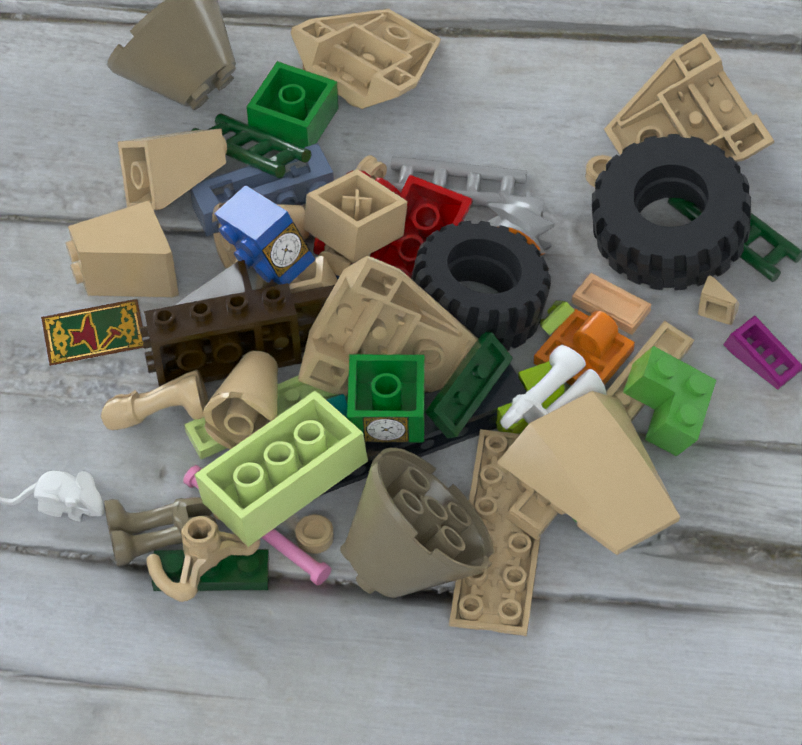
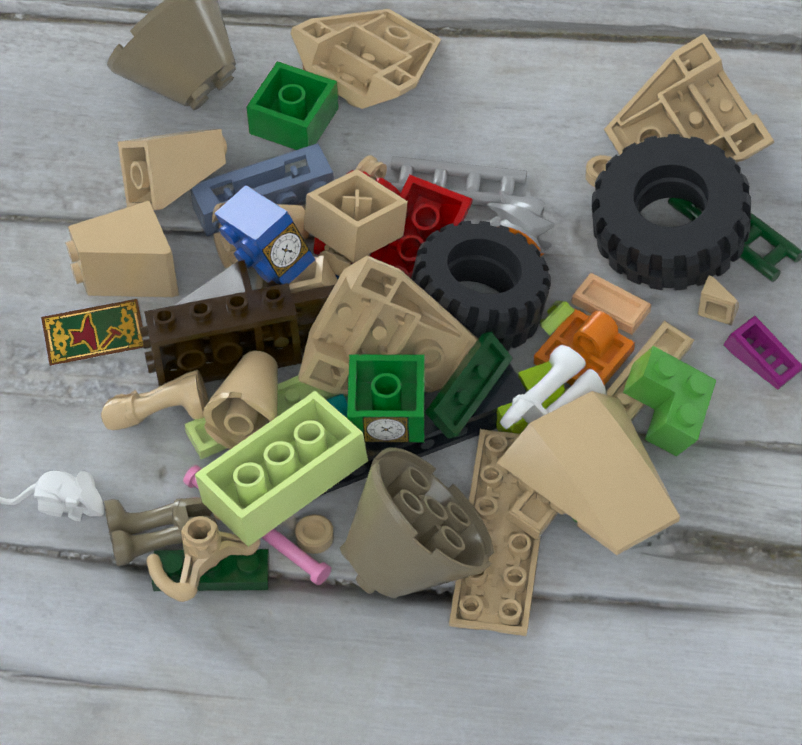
(266, 143): dark green bar -> none

